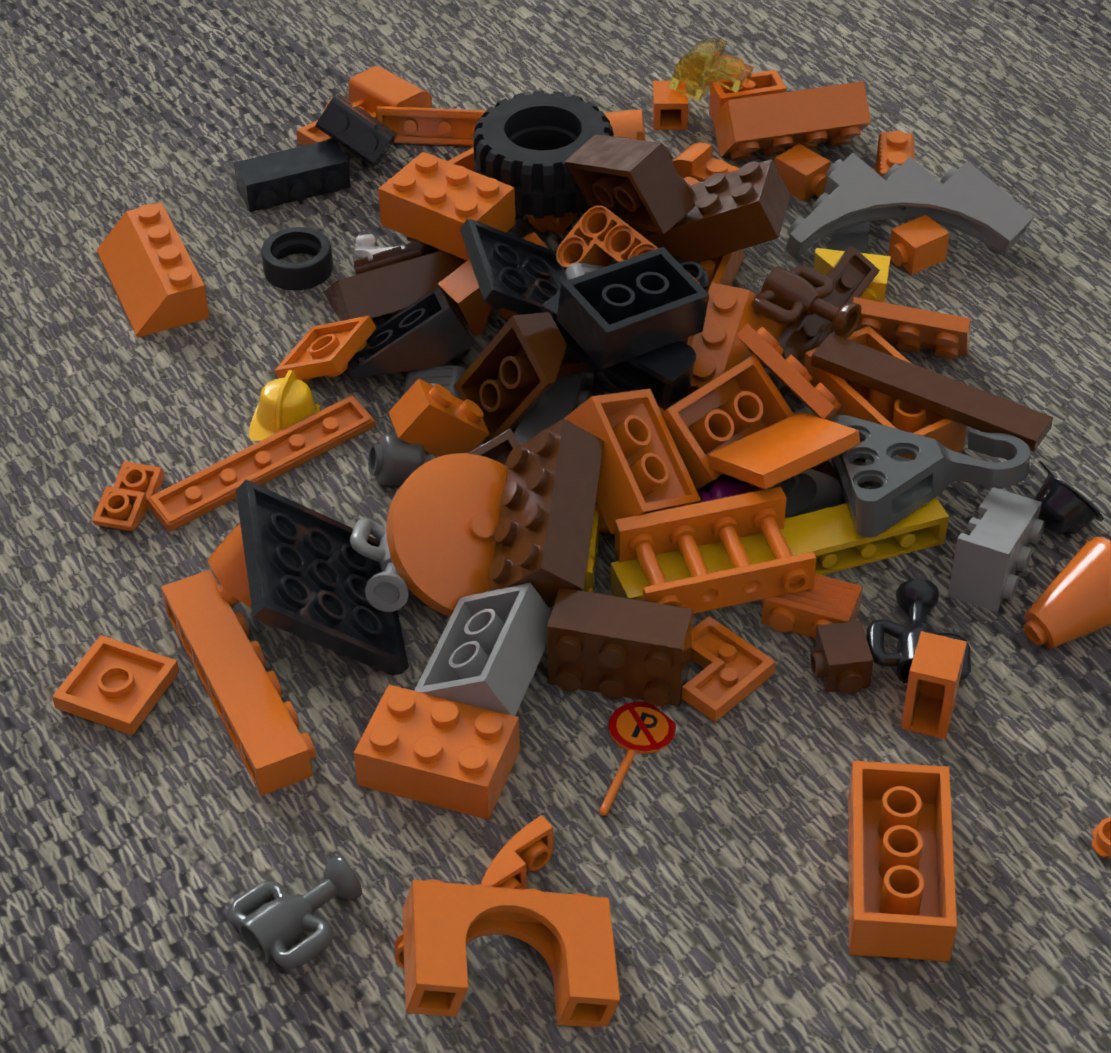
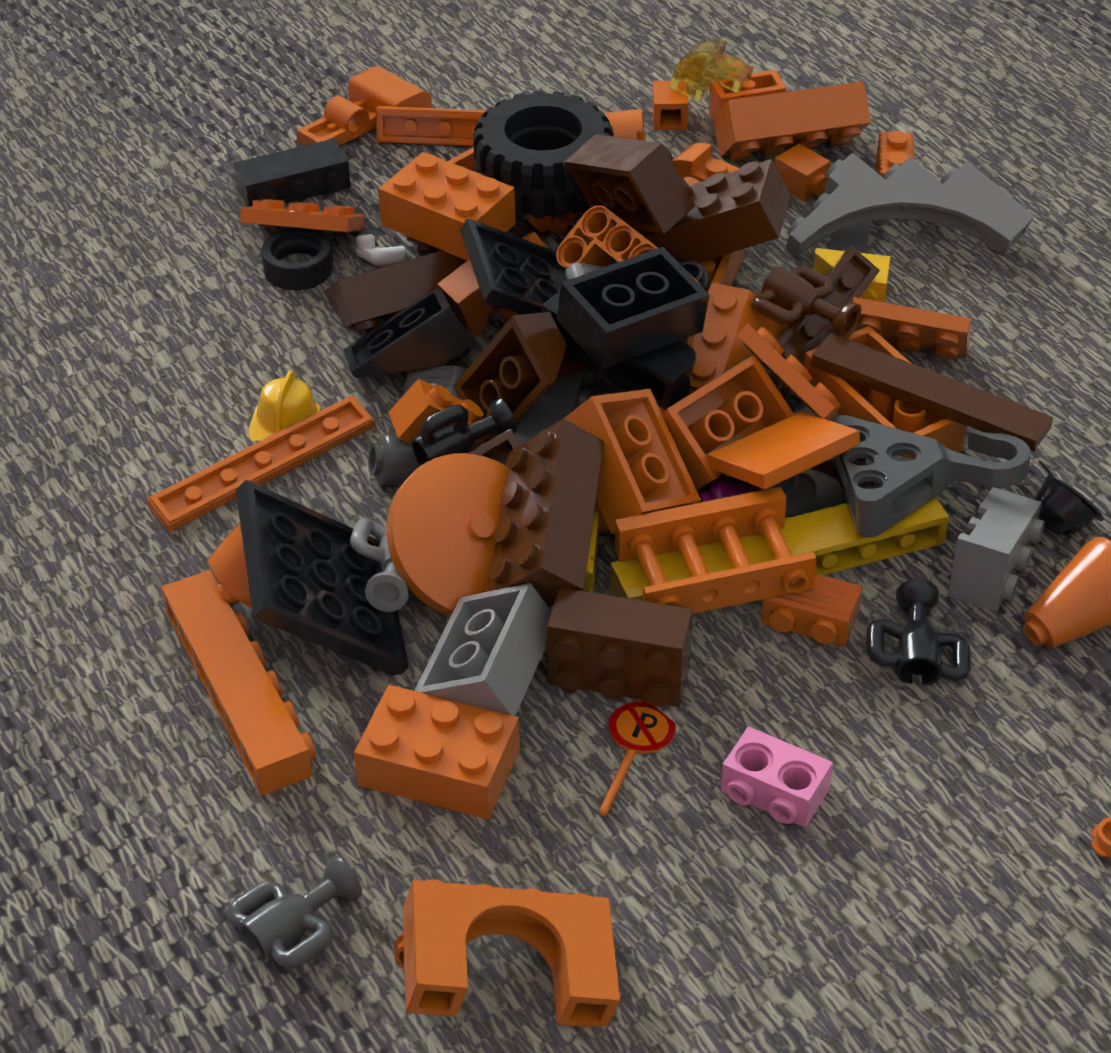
(116, 684): orange plate -> none
(126, 501): orange slope -> none
(152, 272): orange slope -> none
(302, 216): none -> orange plate
(327, 349): orange plate -> none
(356, 130): black brick -> none
(389, 257): reddish brown axle -> none
(448, 430): none -> black piece
(525, 851): orange slope -> none
(730, 669): orange plate -> none
(776, 777): none -> bright pink brick
(842, 657): reddish brown brick -> none
(901, 861): orange brick -> none
(918, 244): orange brick -> none
(933, 685): orange piece -> none

